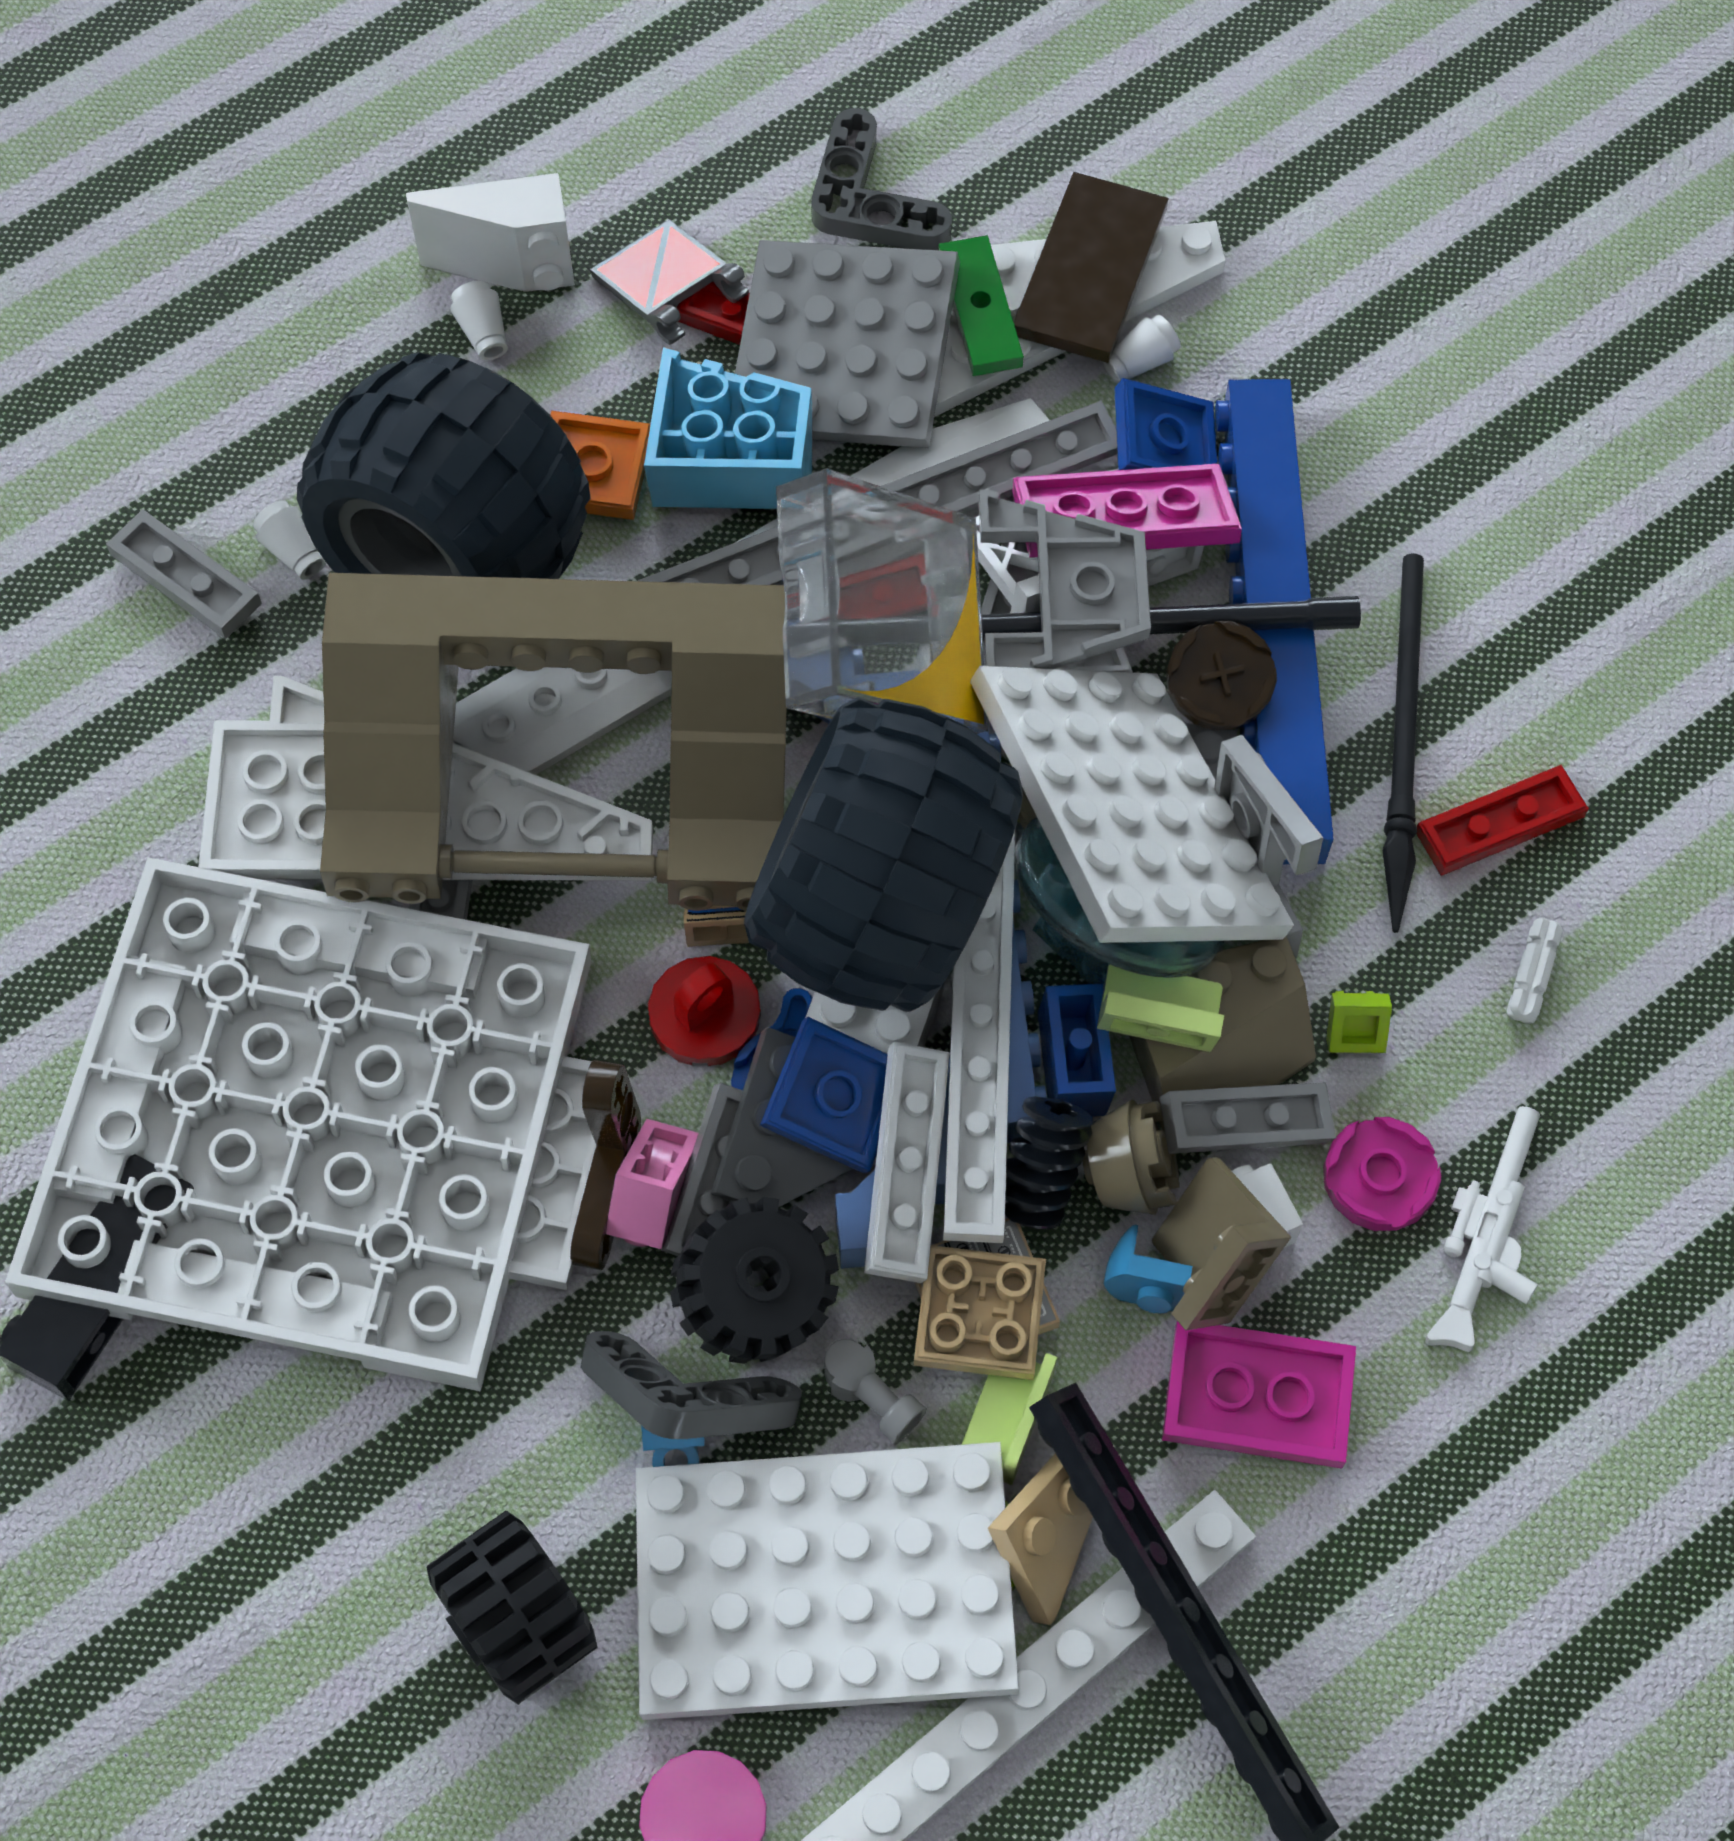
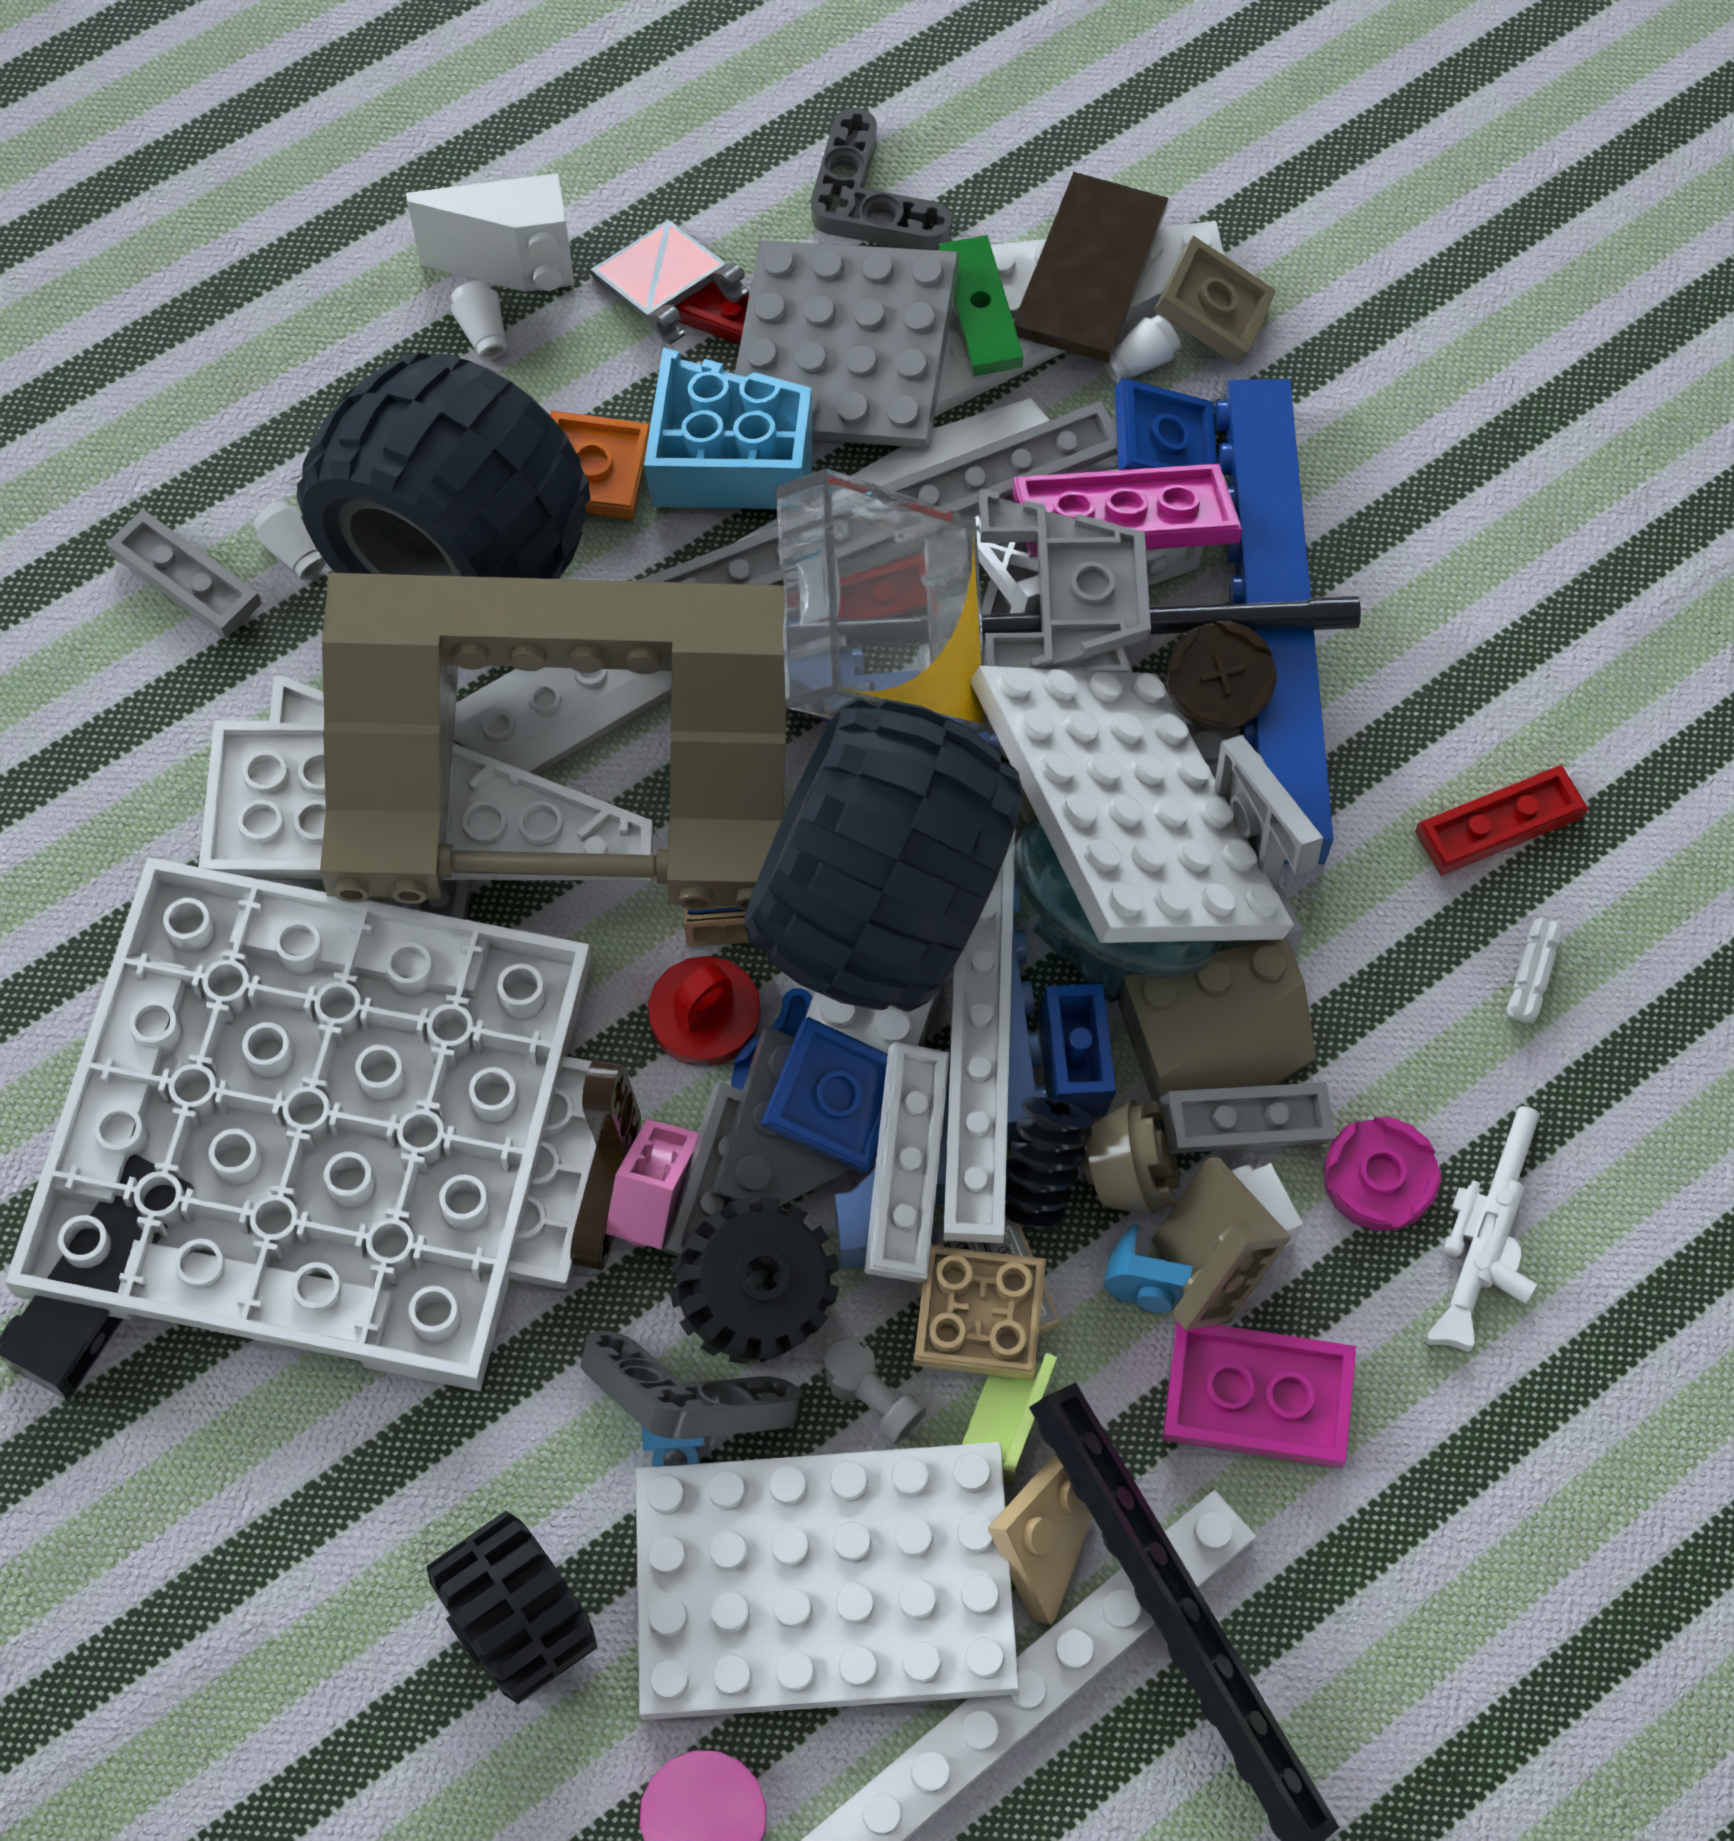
(1162, 1009): yellowish green panel -> none
(1215, 300): none -> dark tan plate
(1358, 1022): lime tile -> none
(1400, 824): black piece -> none

